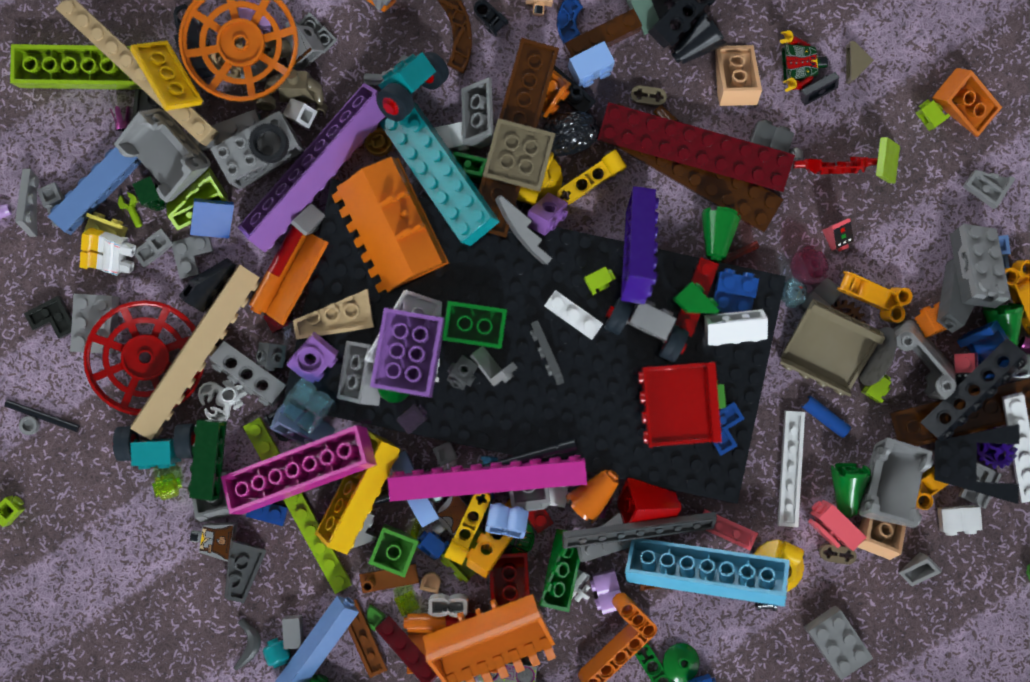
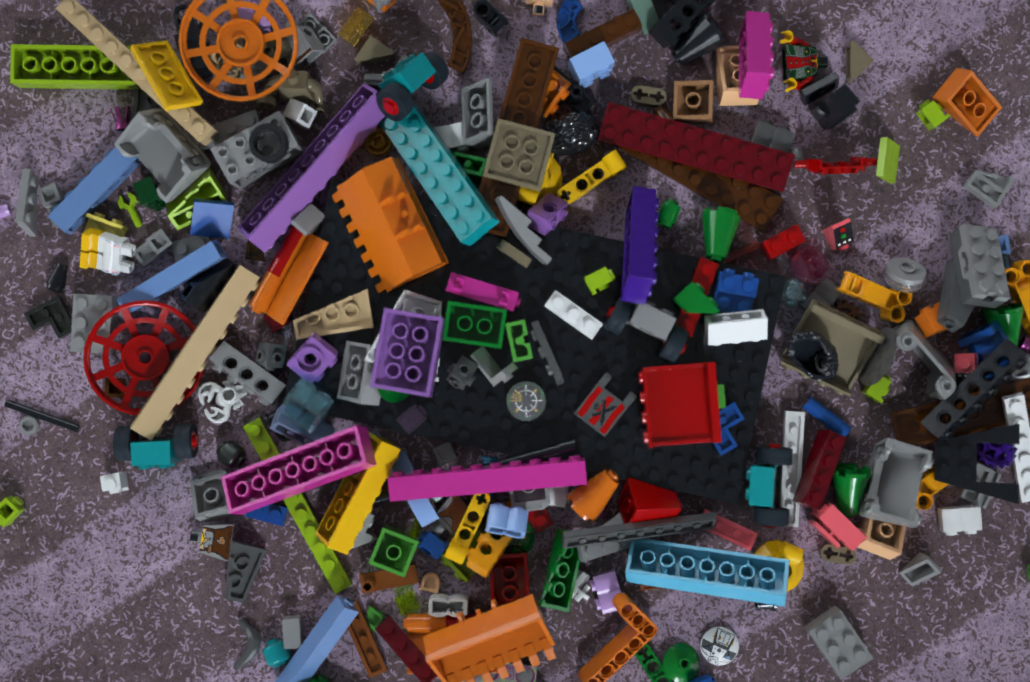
(57, 279): none -> black cone
(111, 390): none -> reddish brown slope
(114, 482): none -> white brick
(167, 486): clear neon green head -> none
(175, 275): none -> medium blue brick
(207, 459): dark green brick -> none
(231, 454): none -> pearl dark grey head
(254, 252): none -> dark brown tile
(355, 26): none -> clear yellow hips
(373, 52): none -> dark tan slope
(483, 292): none -> dark pink brick
(514, 253): none -> dark tan beam
(519, 350): none -> bright green brick
(526, 401): none -> clear piece
(602, 408): none -> flag
(668, 213): none -> green brick
(694, 101): none -> medium nougat slope
(719, 645): none -> white dish
(755, 55): none -> dark pink brick
(763, 485): none -> brick
(782, 242): none -> red brick
(813, 355): none -> black hair
(819, 469): none -> dark red brick
(836, 107): none -> black arch
(904, 275): none -> light grey piece

